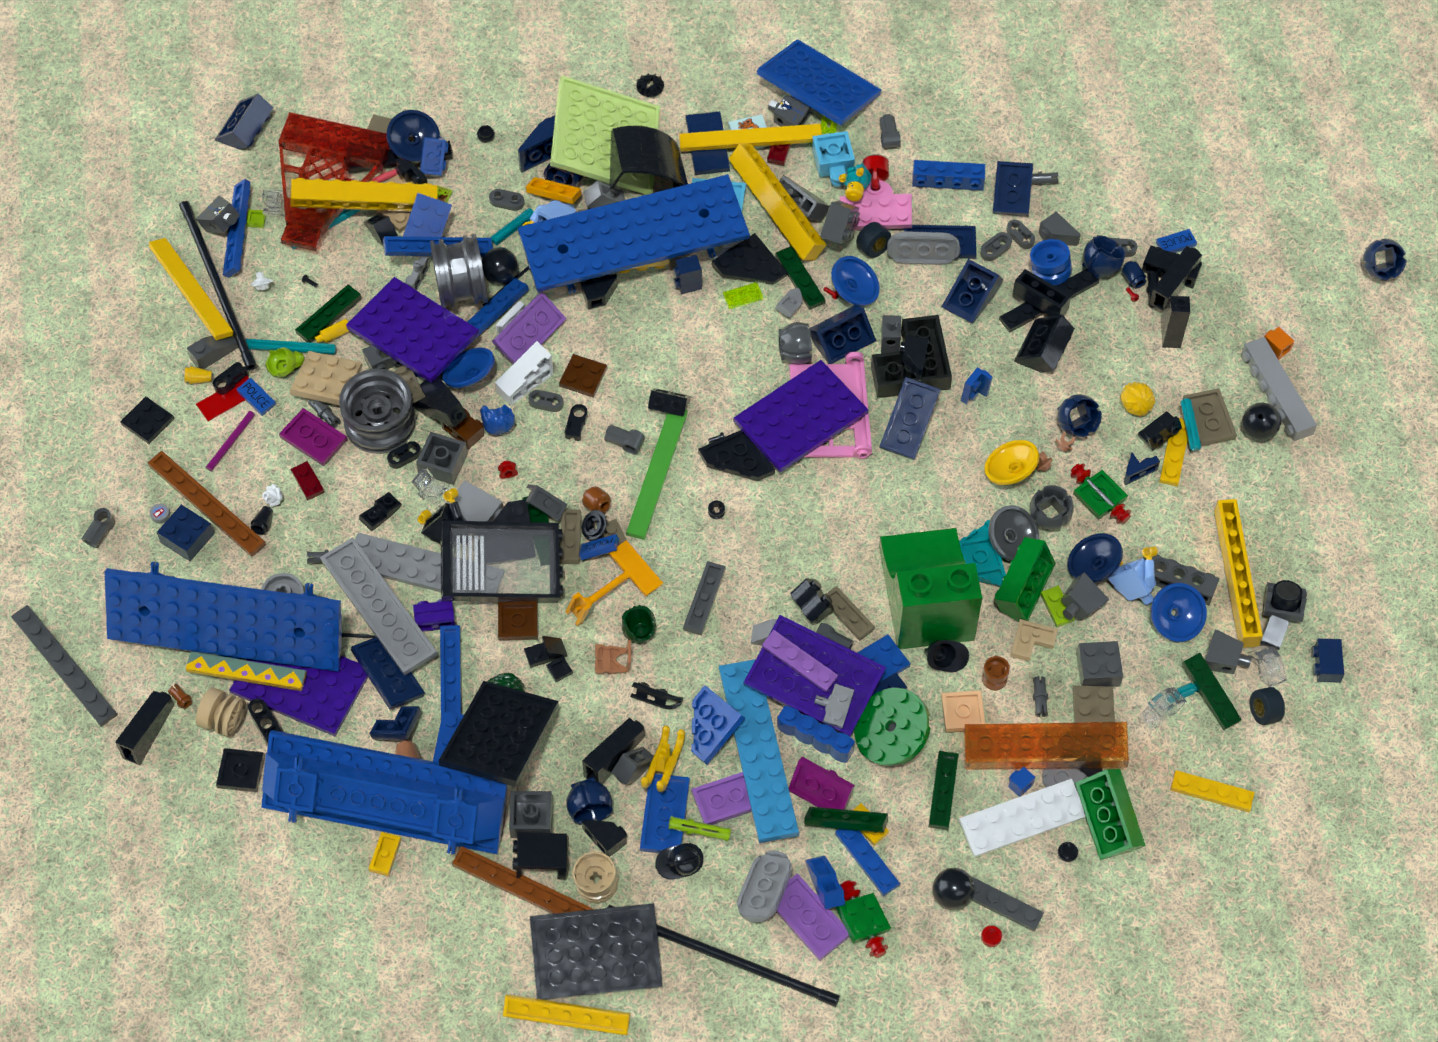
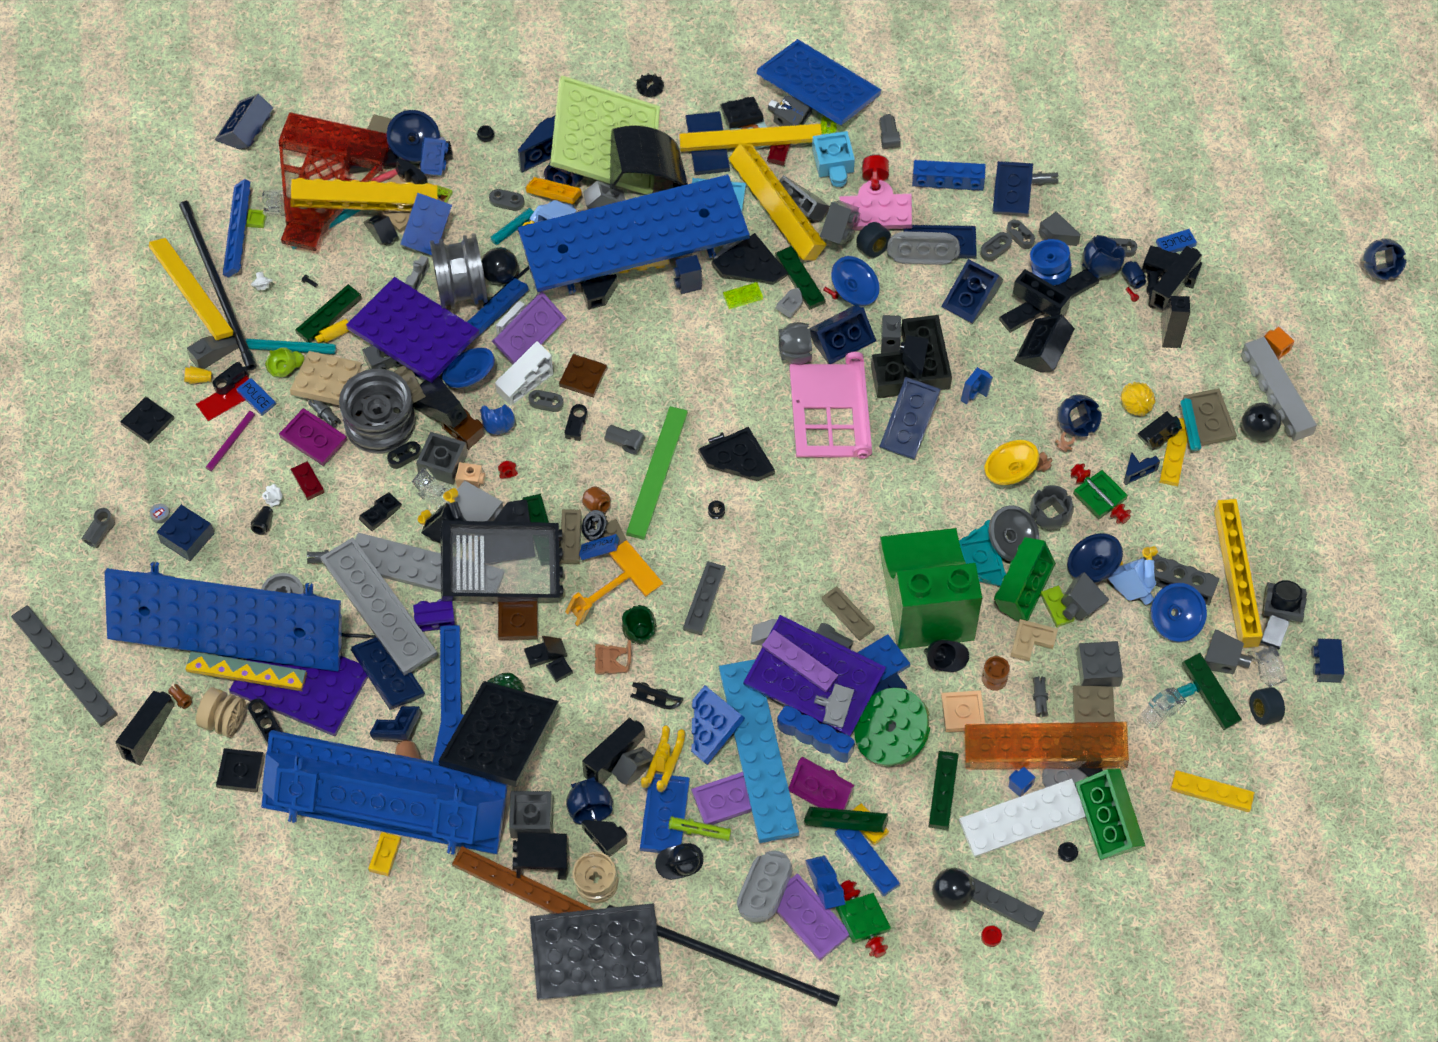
(206, 503): dark orange plate -> none
(218, 216): dark grey torso -> none
(421, 245): blue plate -> none
(470, 473): none -> light nougat brick
(545, 502): dark grey panel -> none
(566, 1014): yellow tile -> none
(668, 401): black bracket -> none
(741, 112): none -> black plate
(800, 415): dark purple plate -> none
(812, 600): black brick -> none
(856, 181): piece -> none

